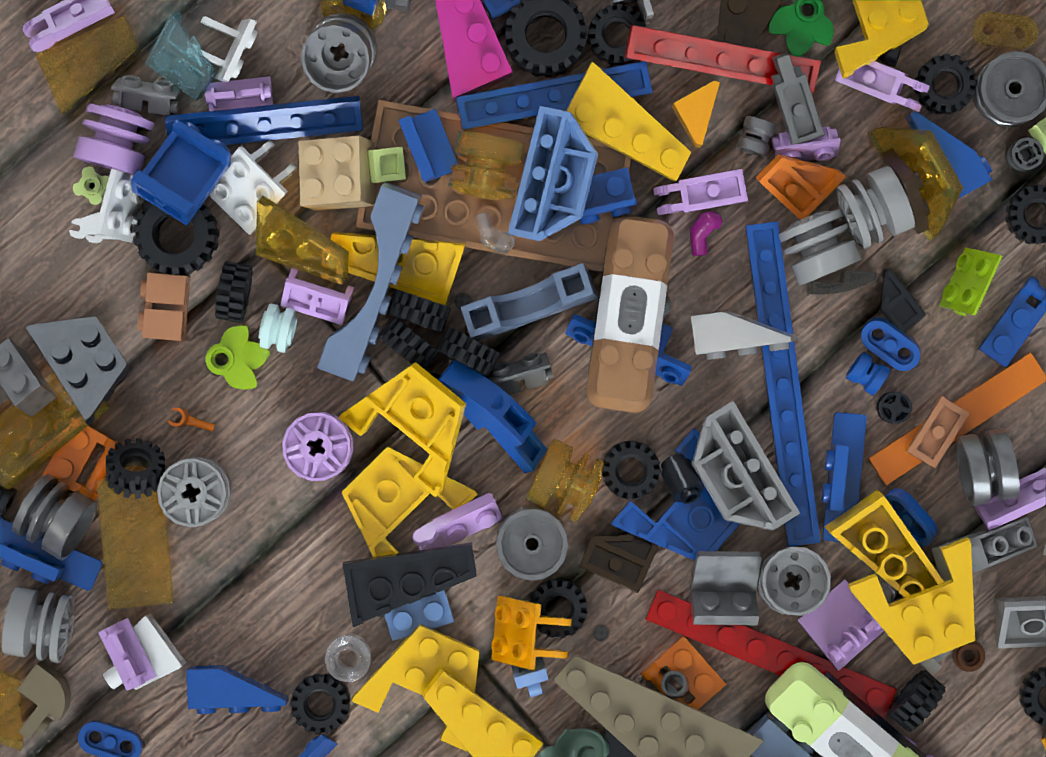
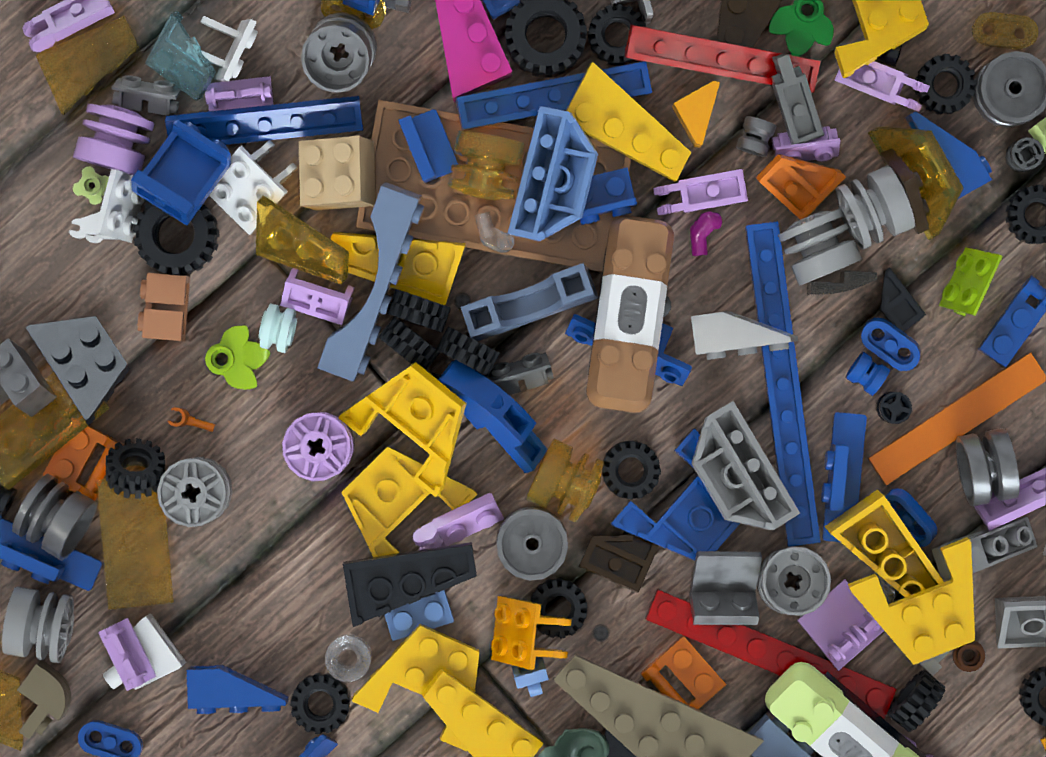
(233, 292): black tyre -> none
(386, 164): yellowish green plate -> none
(669, 689): dark grey hinge -> none
(681, 479): black brick -> none
(937, 432): nougat plate -> none

